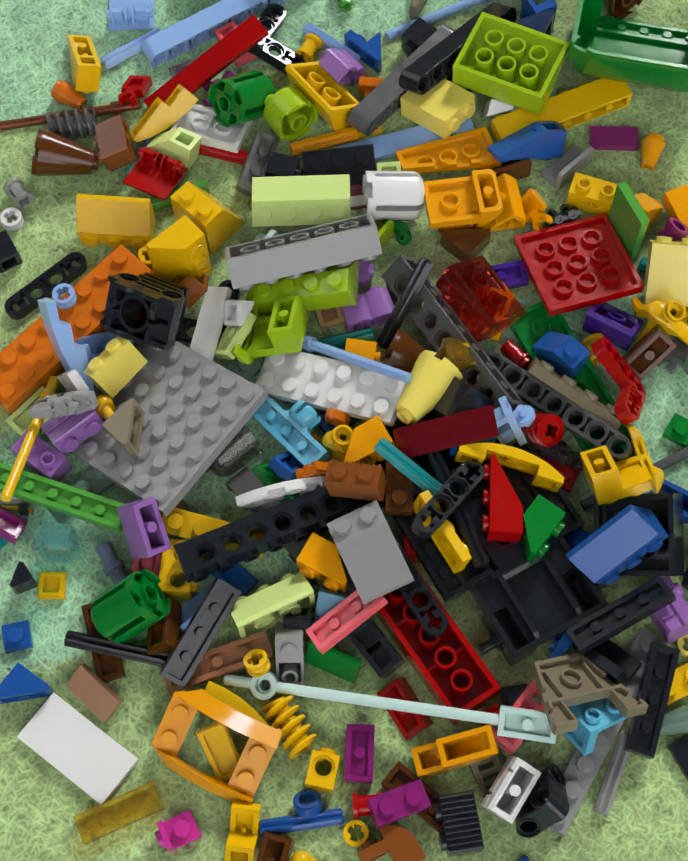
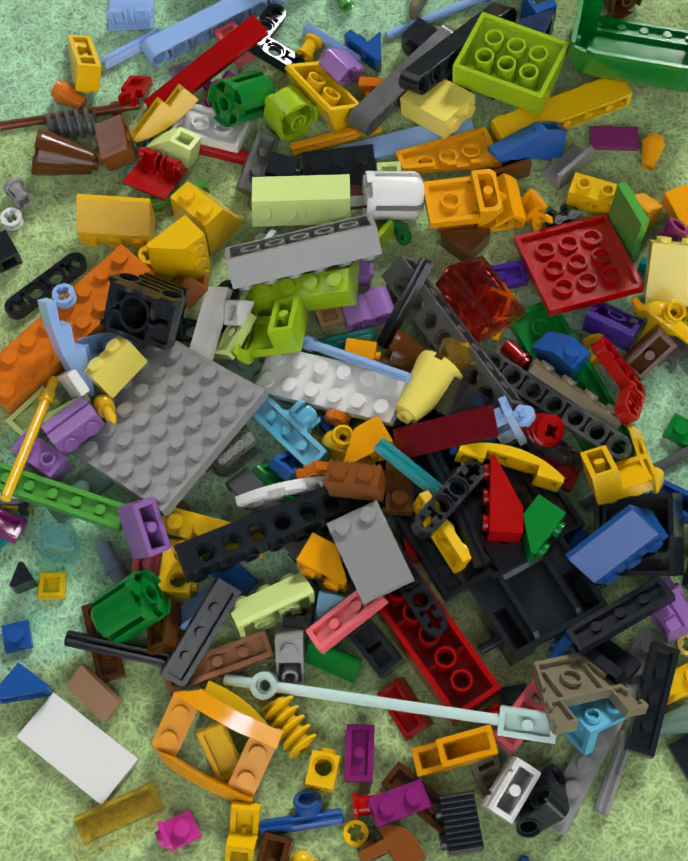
(64, 404): light grey hinge -> none
(126, 426): dark tan slope -> none
(259, 669): yellow bush -> none
(496, 107): white slope -> none

